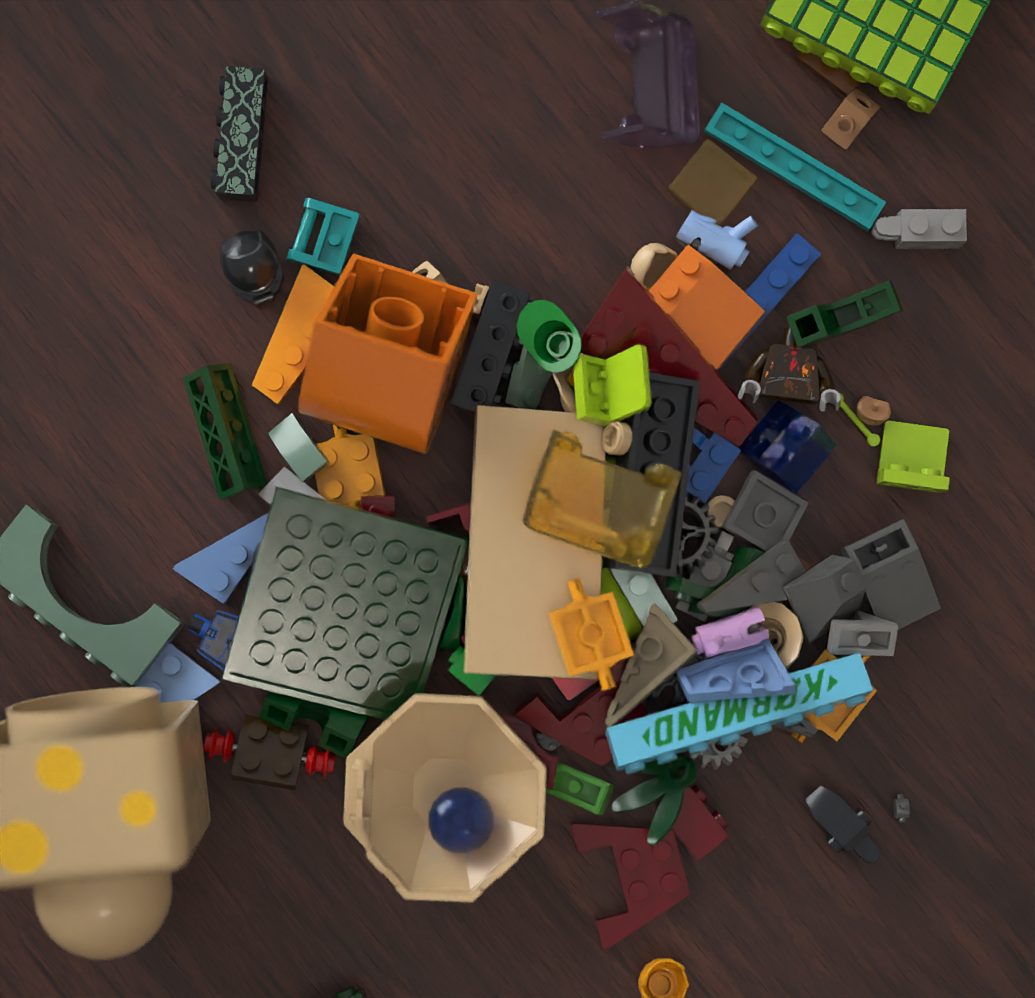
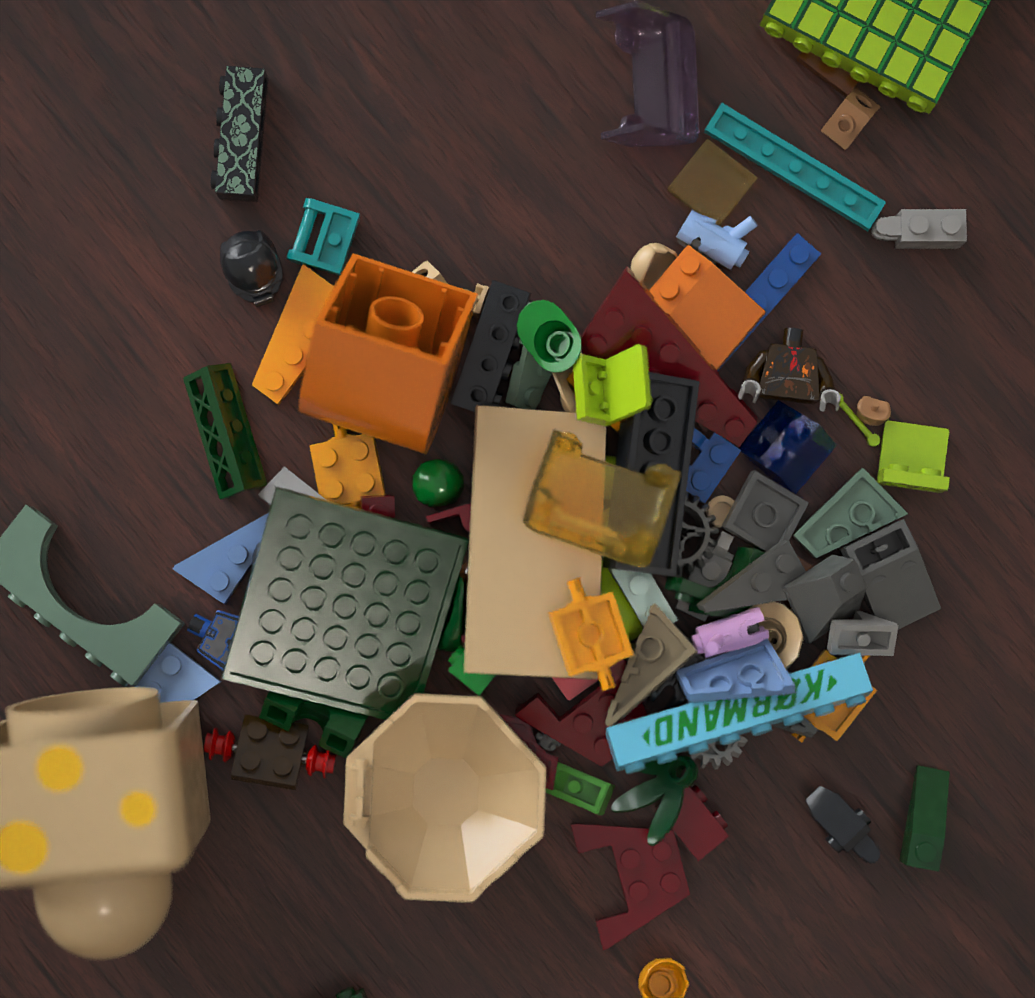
(298, 448): sand green slope -> none
(437, 483): none -> green hair
(460, 820): clear blue cylinder -> none
(617, 438): tan tile -> none
(844, 316): dark green arch -> none
(849, 514): none -> sand green wing
(901, 808): dark grey piece -> none
(926, 819): none -> dark green slope

